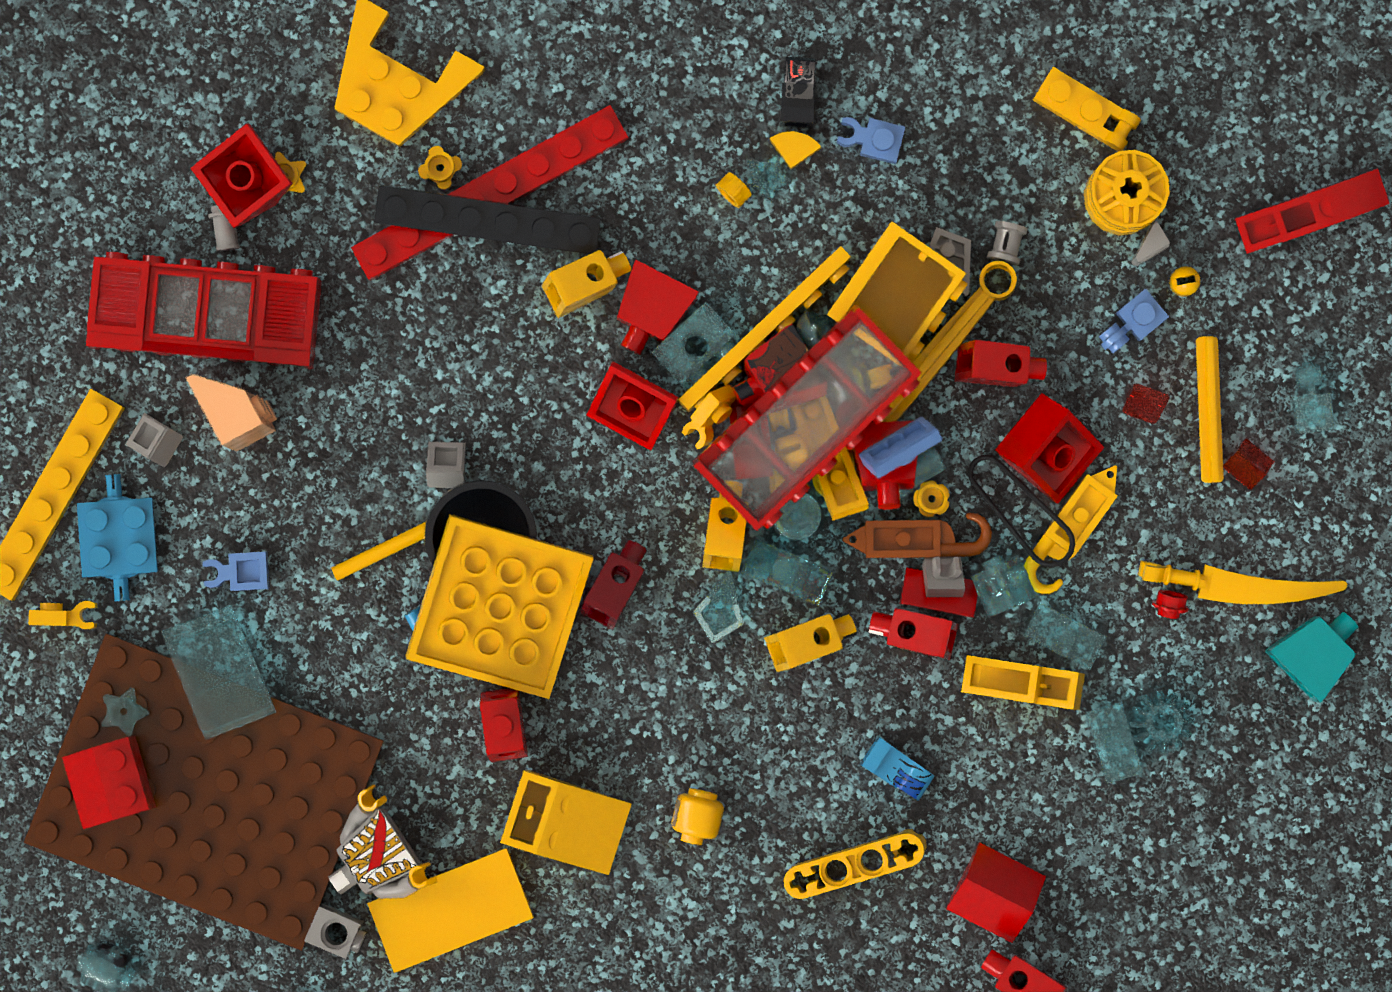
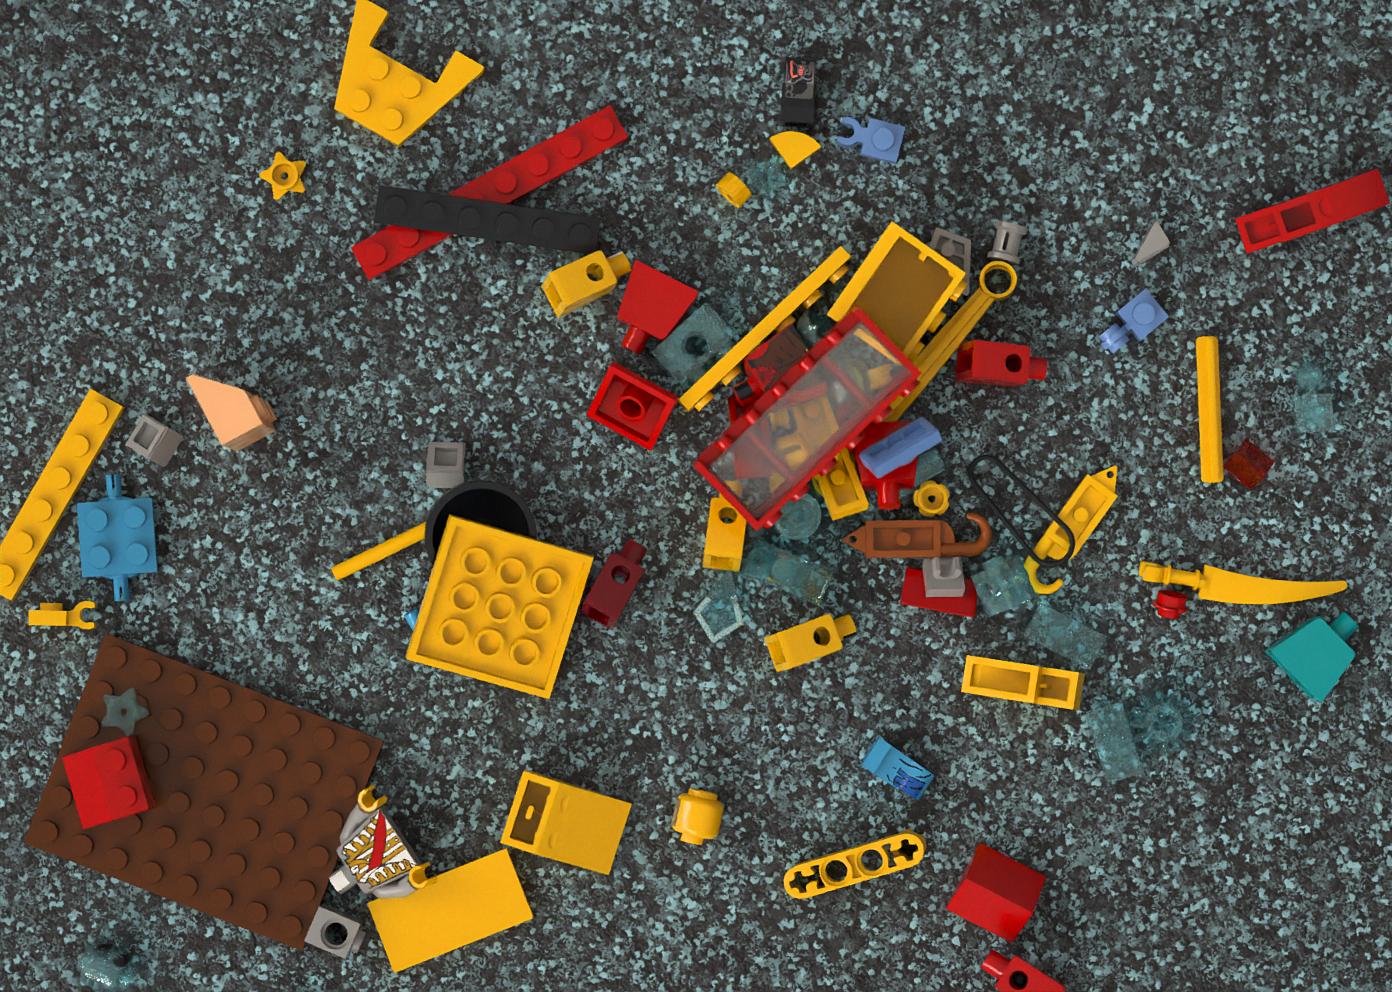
(203, 310): red window -> none
(218, 672): clear light blue piece -> none
(225, 234): light grey pin -> none
(242, 176): red slope -> none
(244, 571): medium blue plate -> none
(436, 157): yellow plate -> none
(503, 725): red torso -> none
(712, 409): yellow plate -> none
(931, 637): red torso -> none
(1049, 448): red slope -> none
(1085, 109): yellow plate -> none
(1116, 211): yellow wheel -> none
(1145, 403): clear red slope -> none
(1185, 289): yellow hinge -> none

